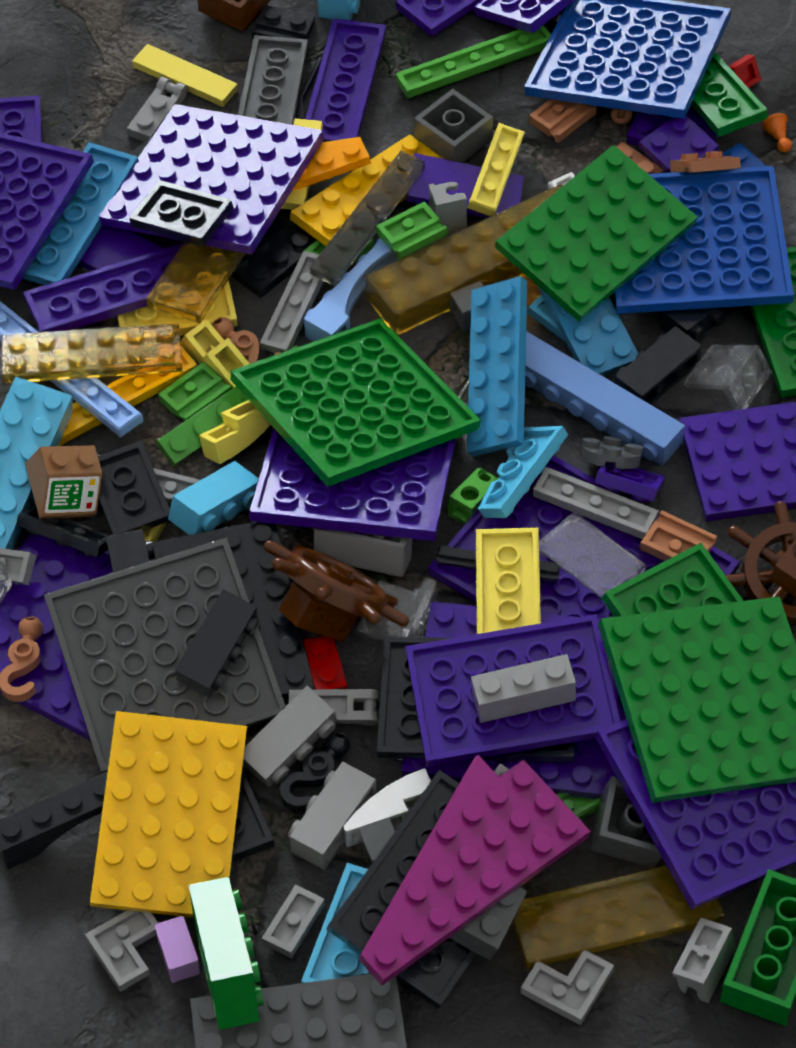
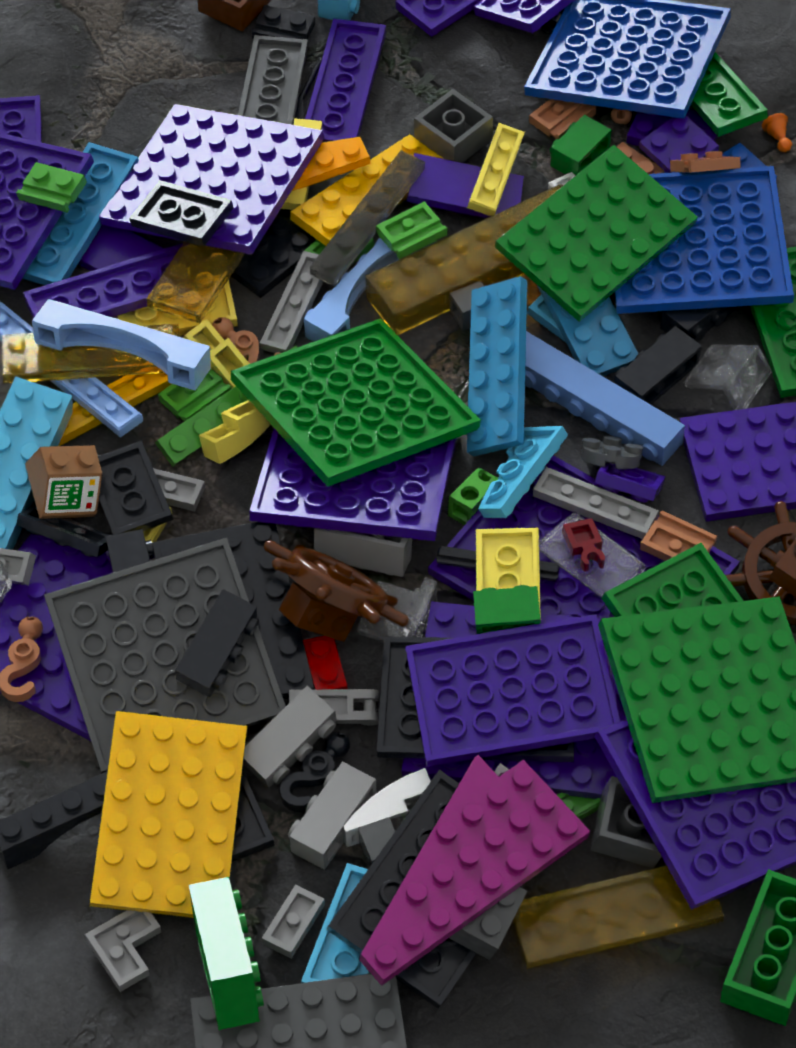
(51, 187): none -> bright green plate
(65, 326): none -> light blue arch
(156, 109): light grey plate -> none
(177, 949): lavender piece -> none
(199, 80): light yellow tile -> none
(213, 499): medium azure brick -> none
(449, 208): light grey hinge -> none
(471, 61): bright green plate -> none
(506, 608): none -> green brick
(523, 688): light grey brick -> none
(571, 994): light grey plate -> none
(580, 145): none -> green brick
(584, 539): none -> dark red plate
(705, 958): light grey hinge -> none
(747, 70): red tile -> none

